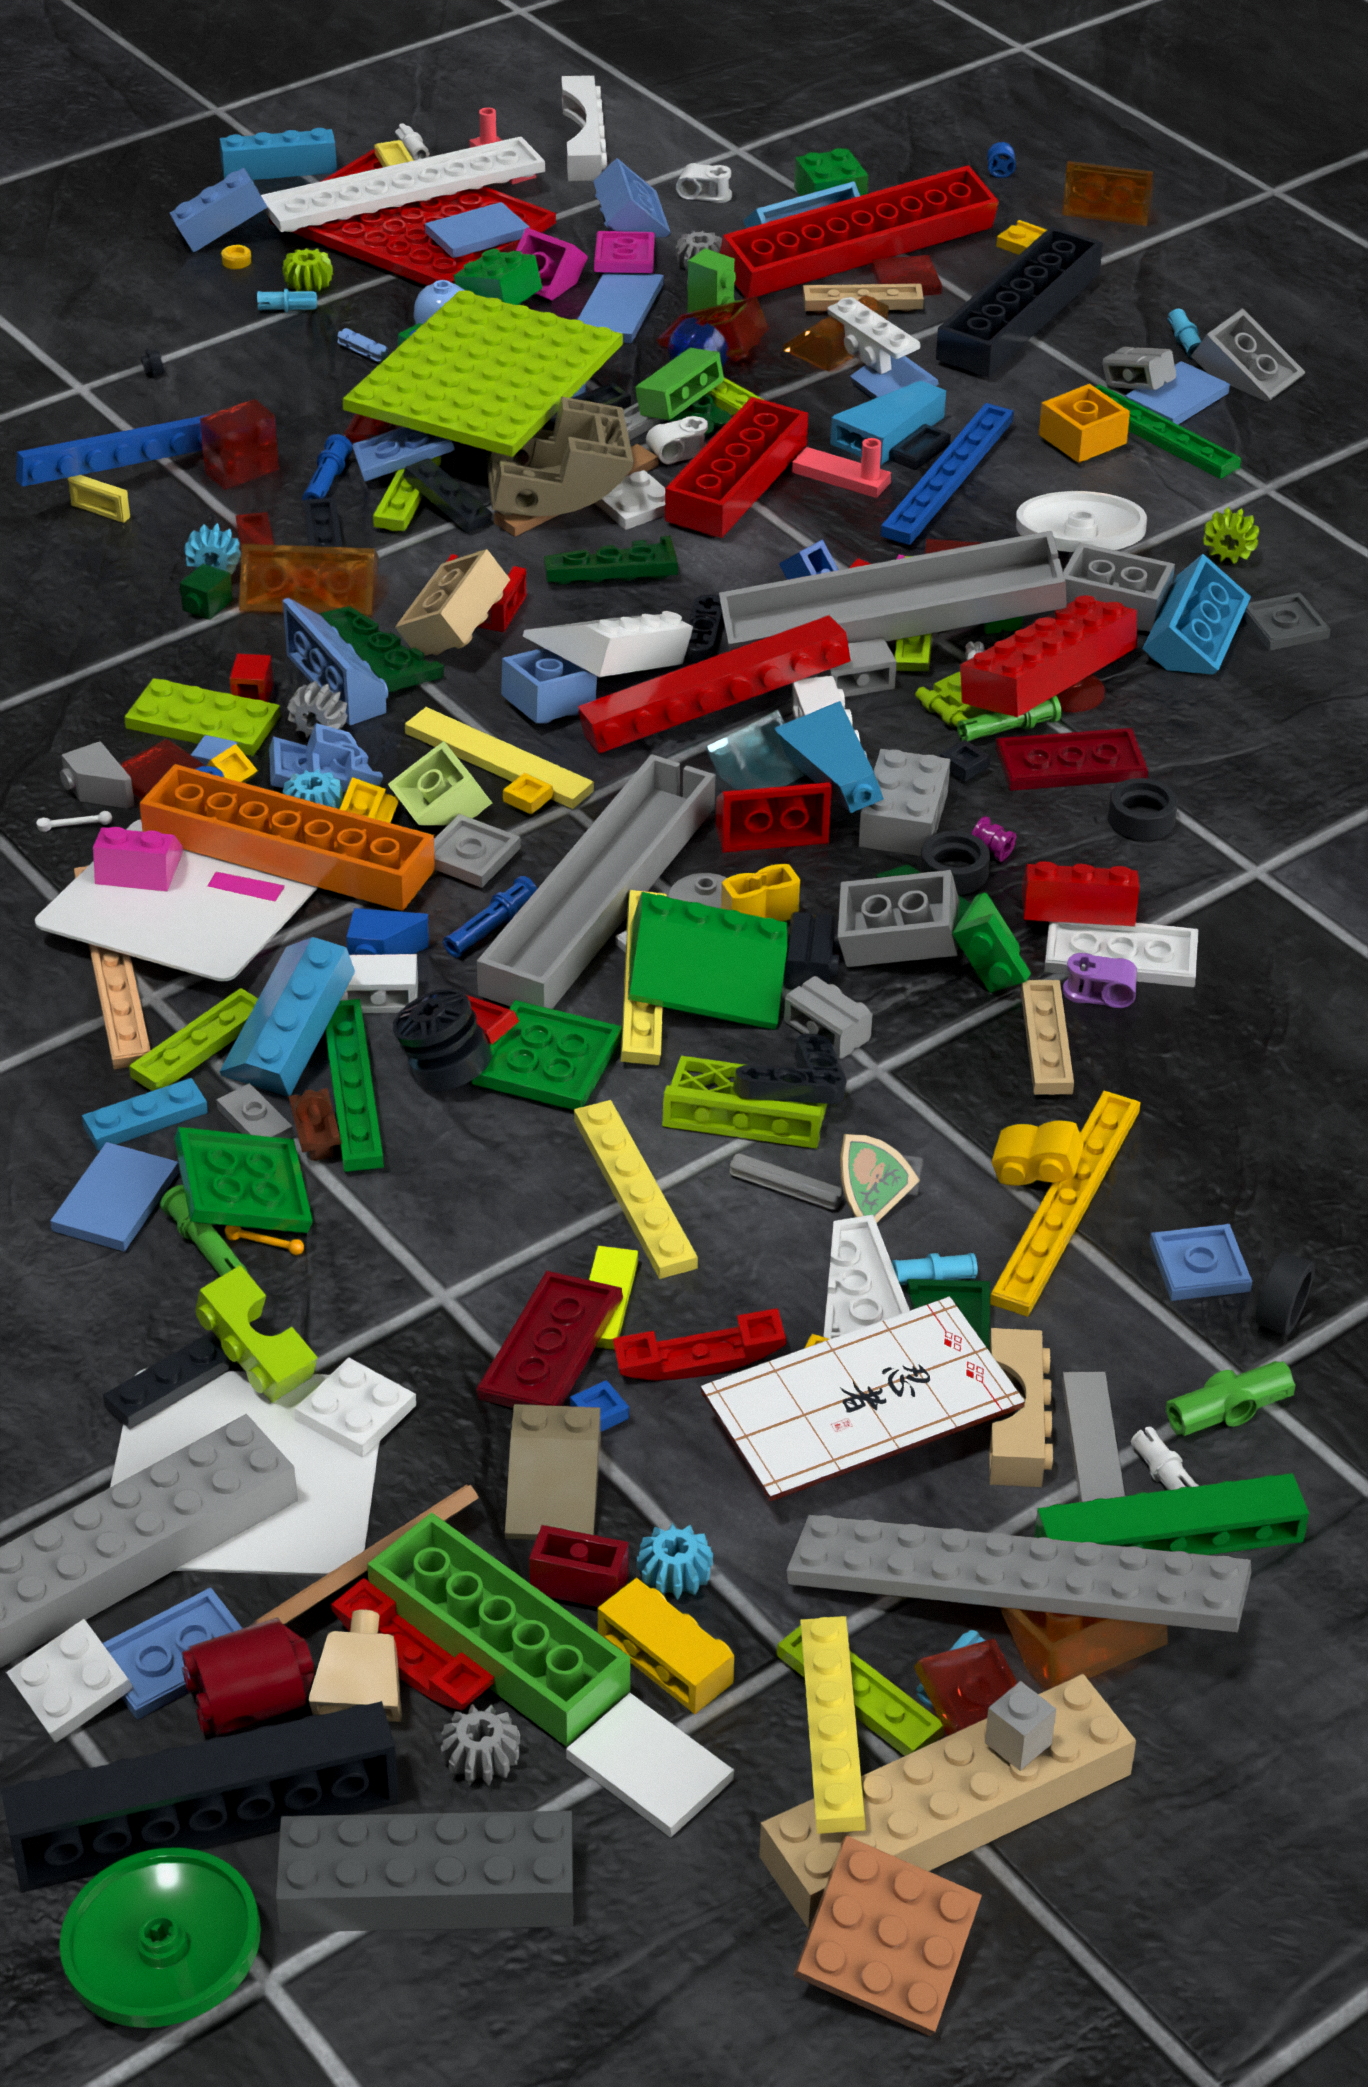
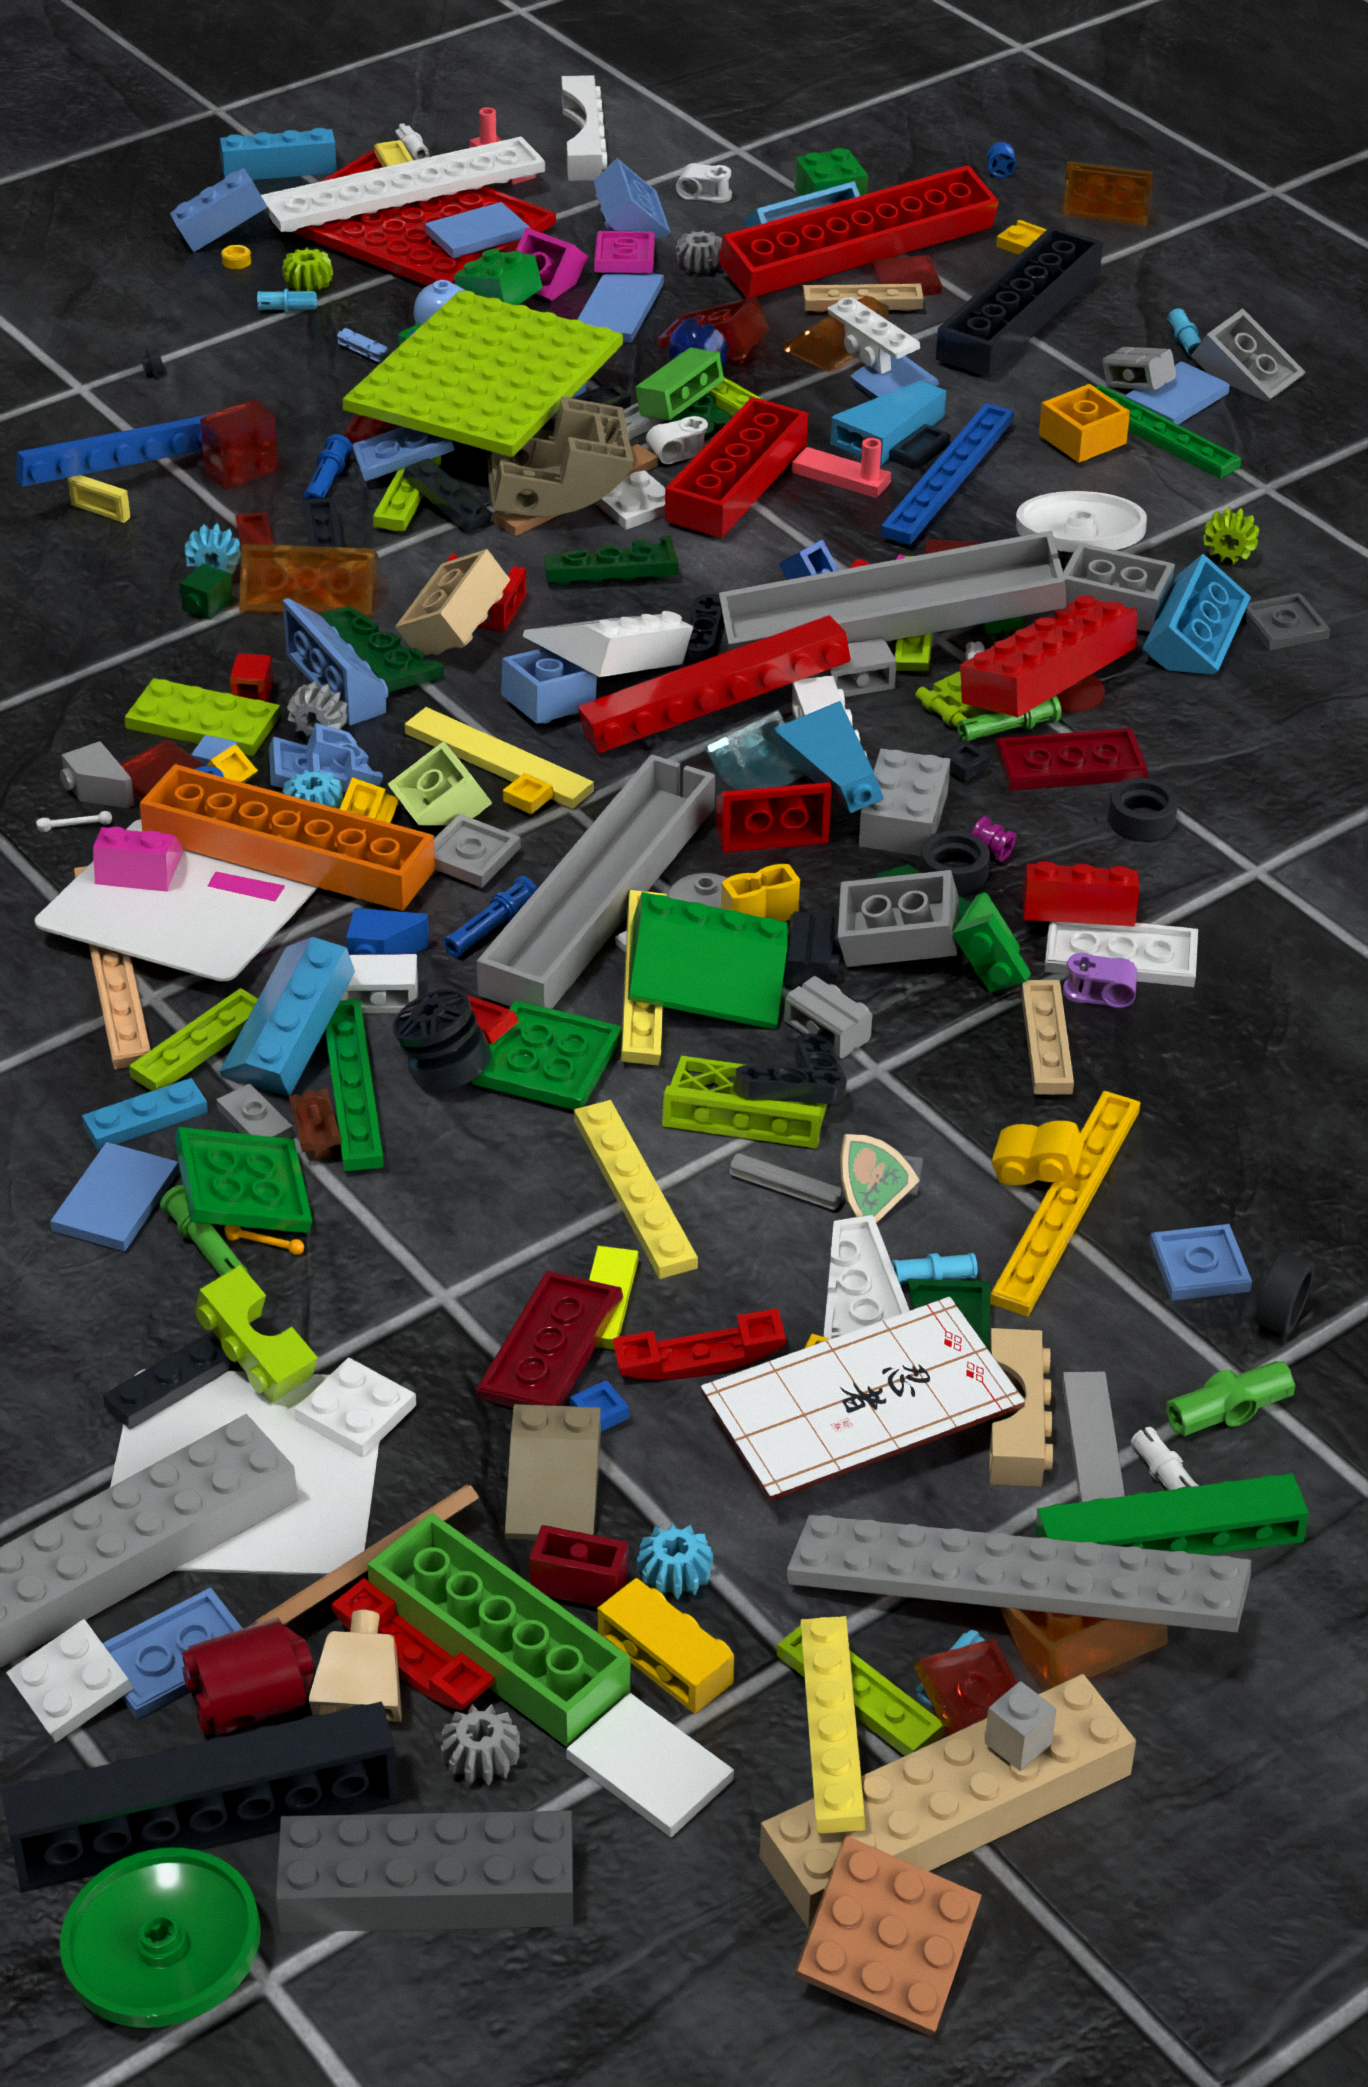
(710, 280): bright green brick -> none

